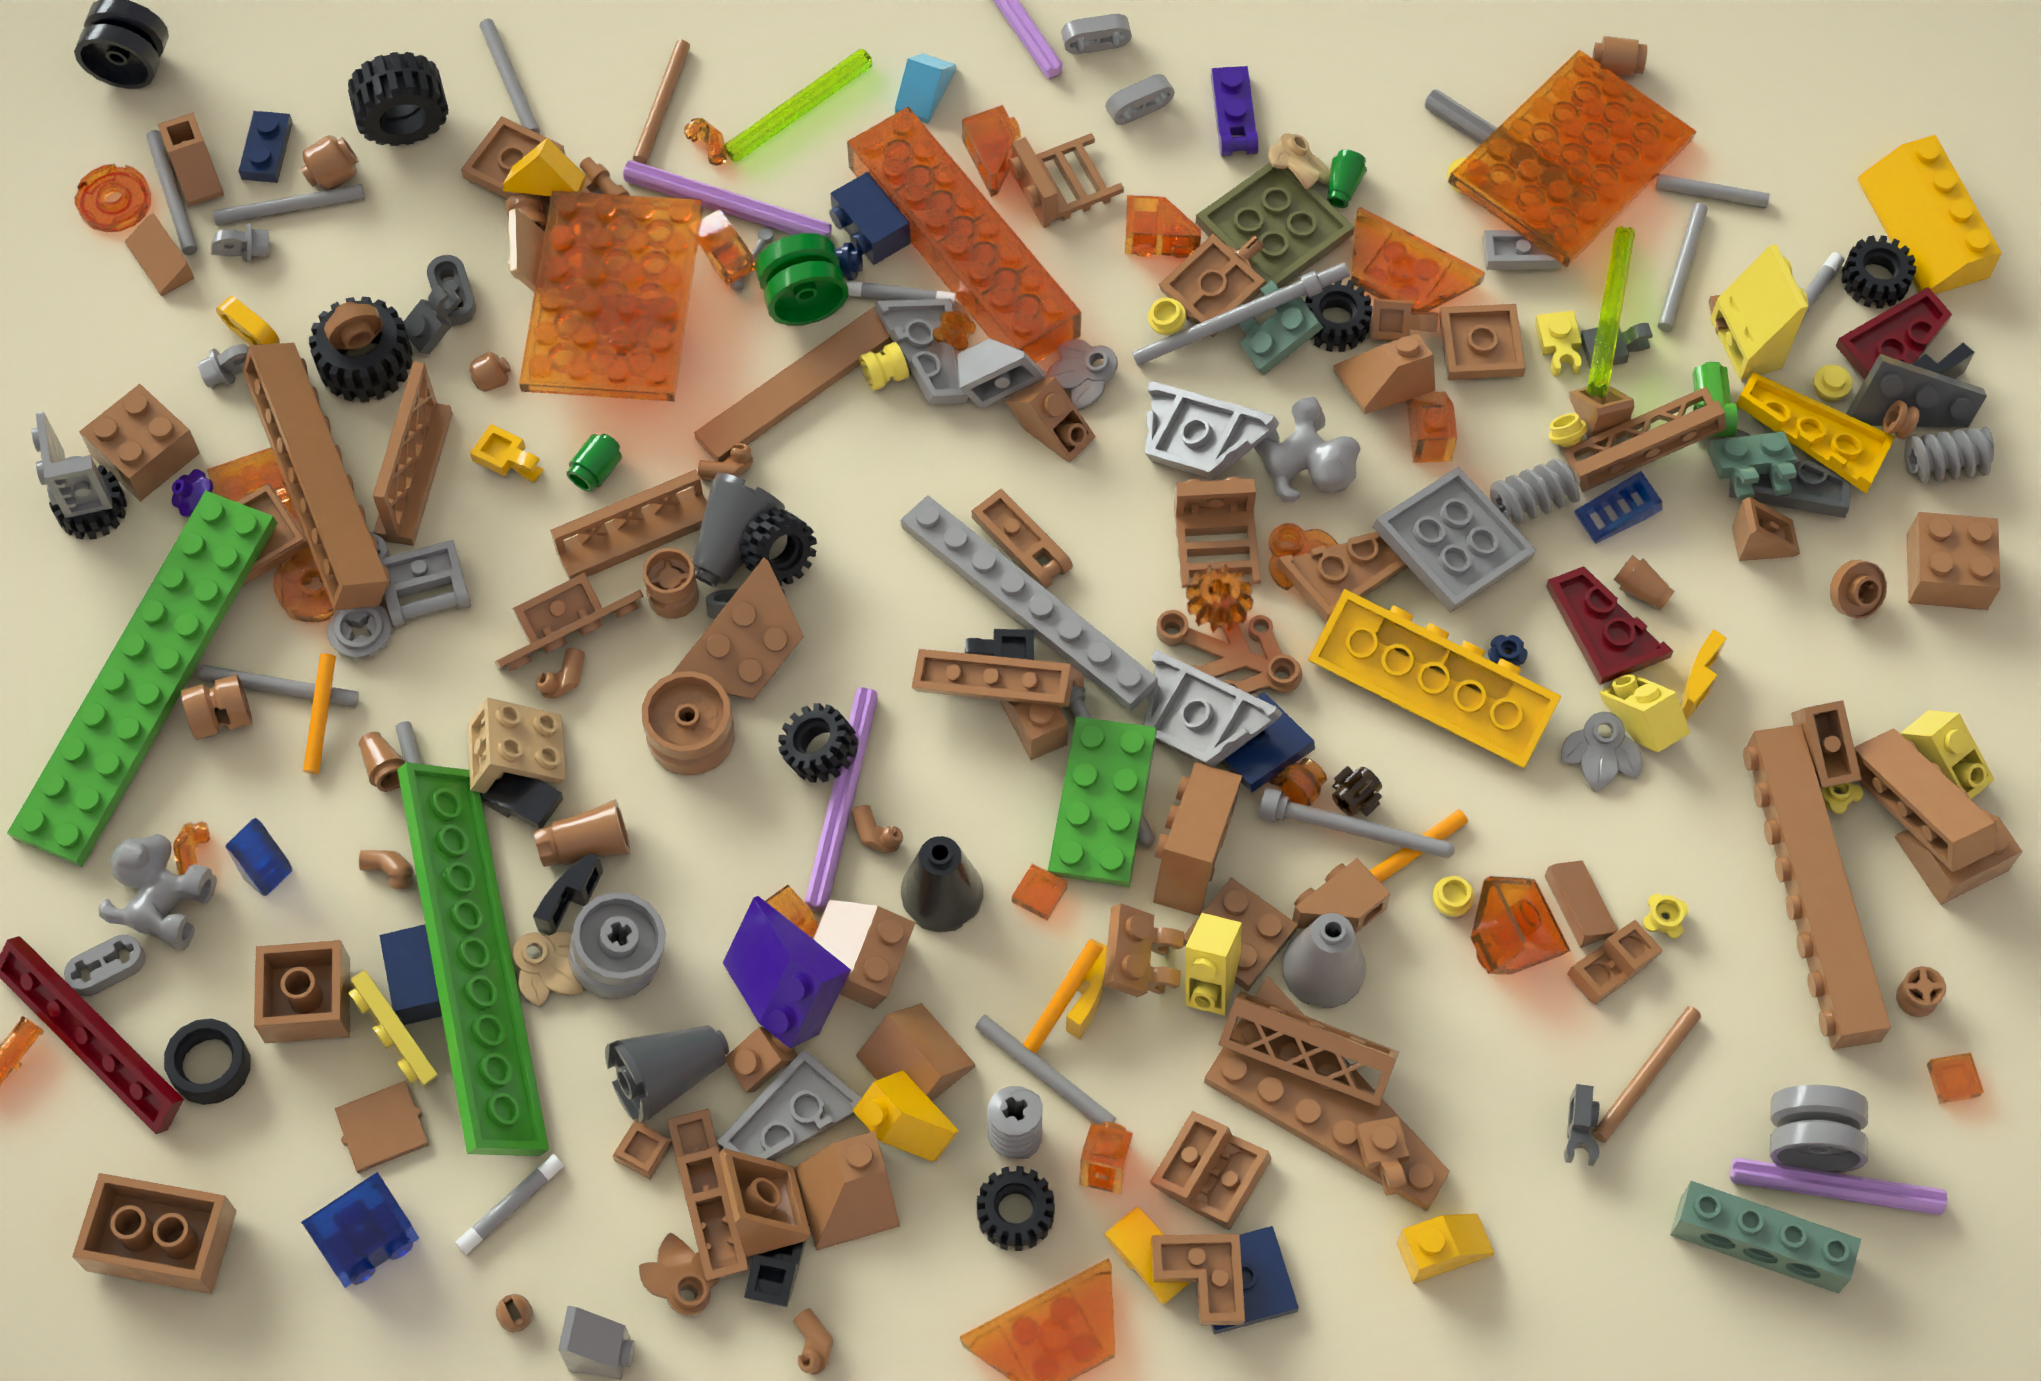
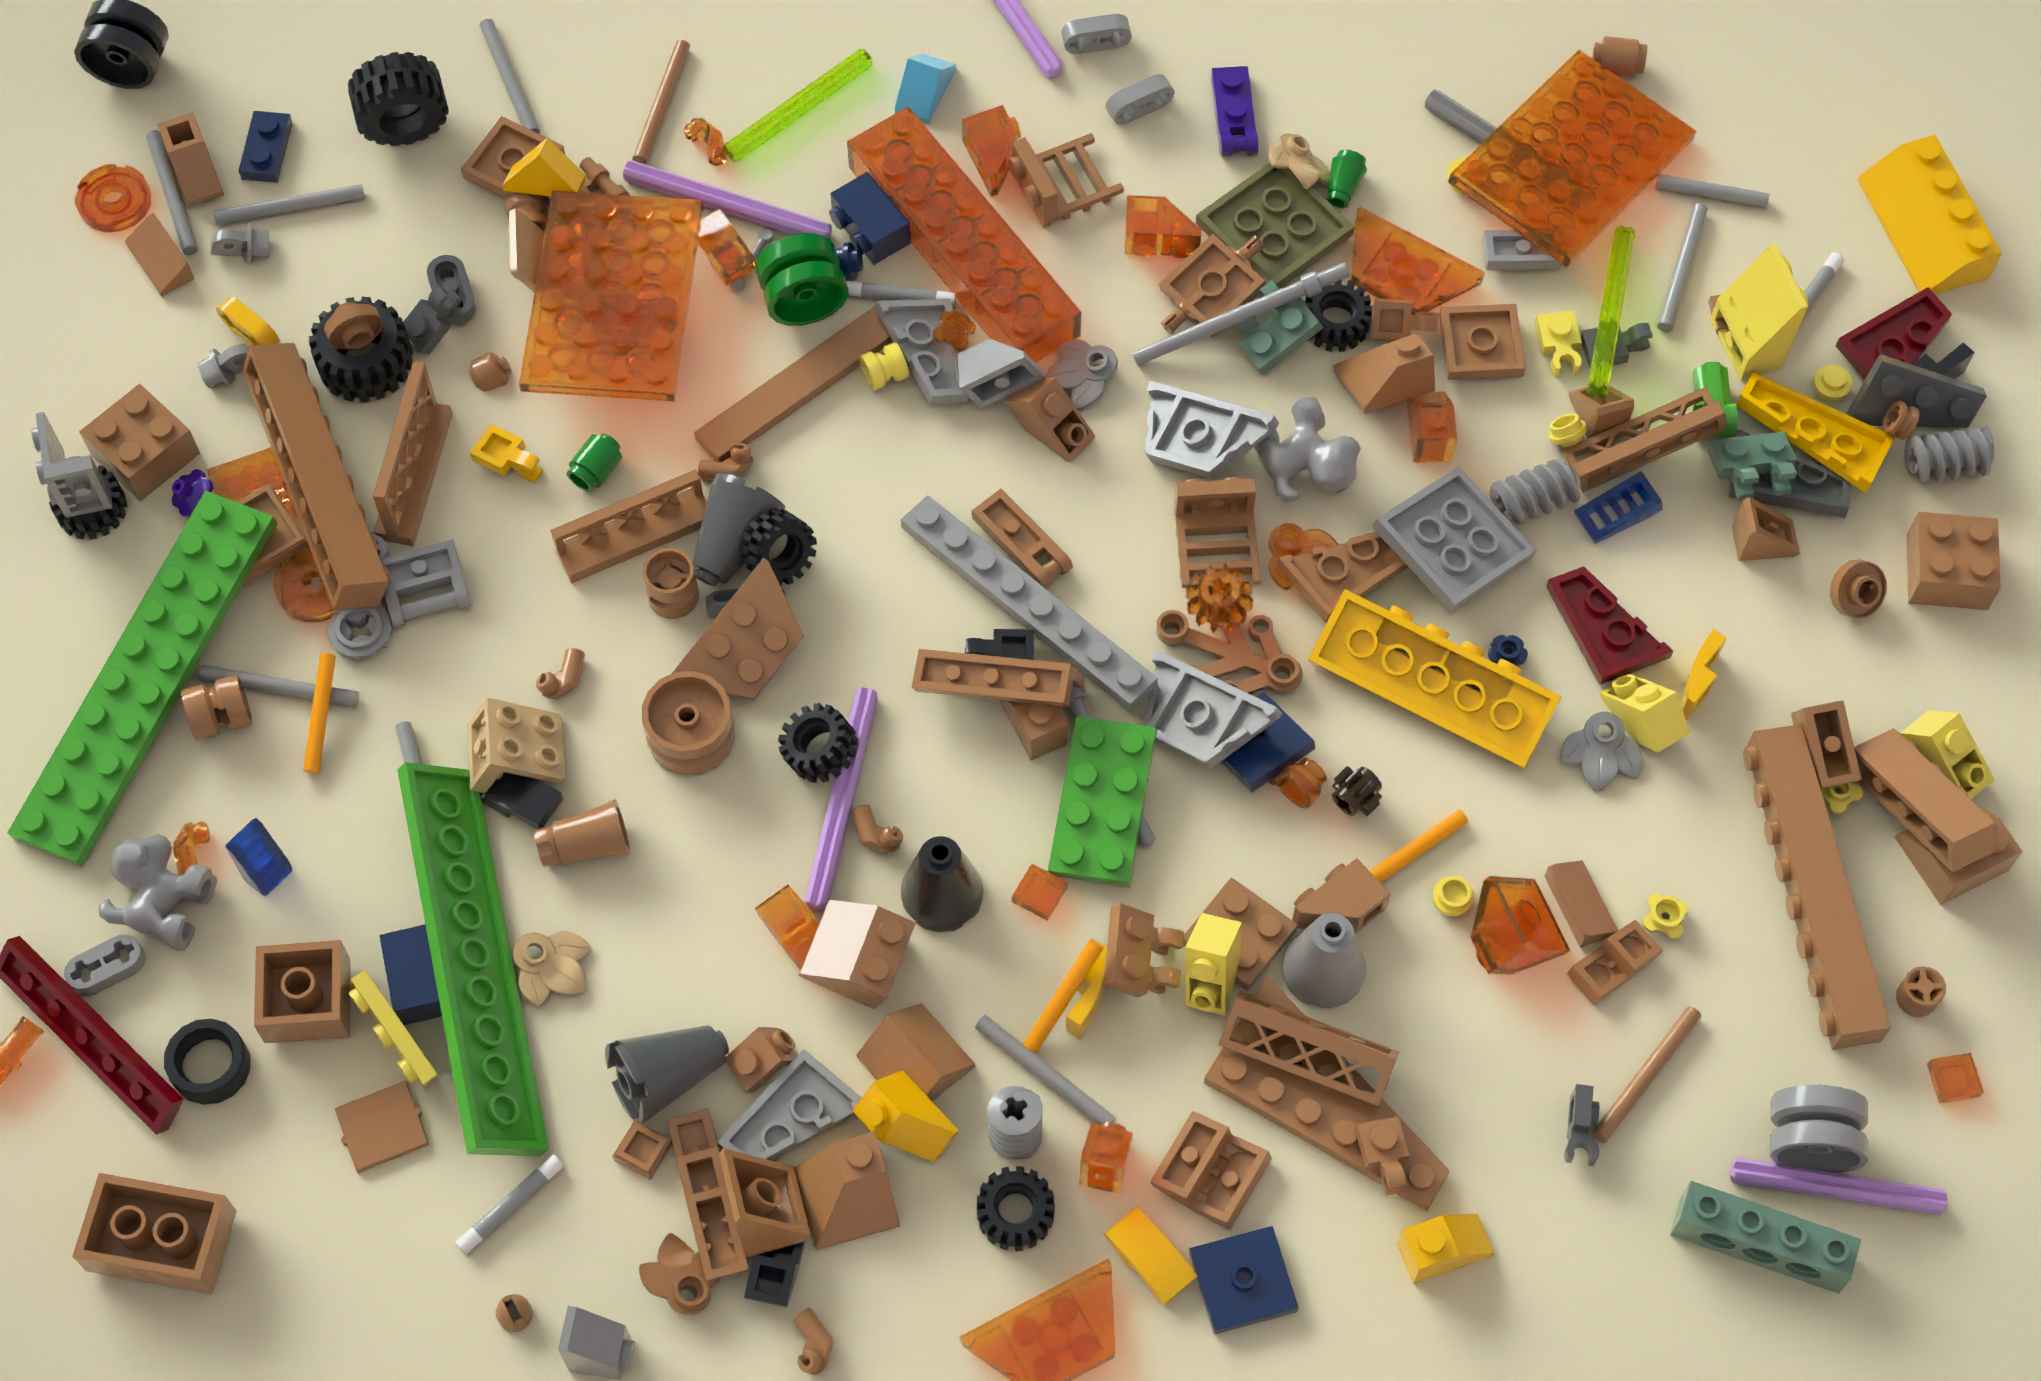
(329, 162): medium nougat head -> none
(361, 1231): clear blue slope -> none
(380, 761): medium nougat cone -> none
(390, 862): medium nougat arm -> none
(561, 612): medium nougat bracket -> none
(573, 886): black slope -> none
(616, 945): light grey wheel -> none
(783, 974): dark purple slope -> none
(1166, 316): light yellow plate -> none
(1195, 837): medium nougat wedge -> none
(1210, 1262): medium nougat plate -> none
(1277, 806): light grey piece -> none
(1643, 582): medium nougat cone -> none
(1881, 254): black tyre -> none

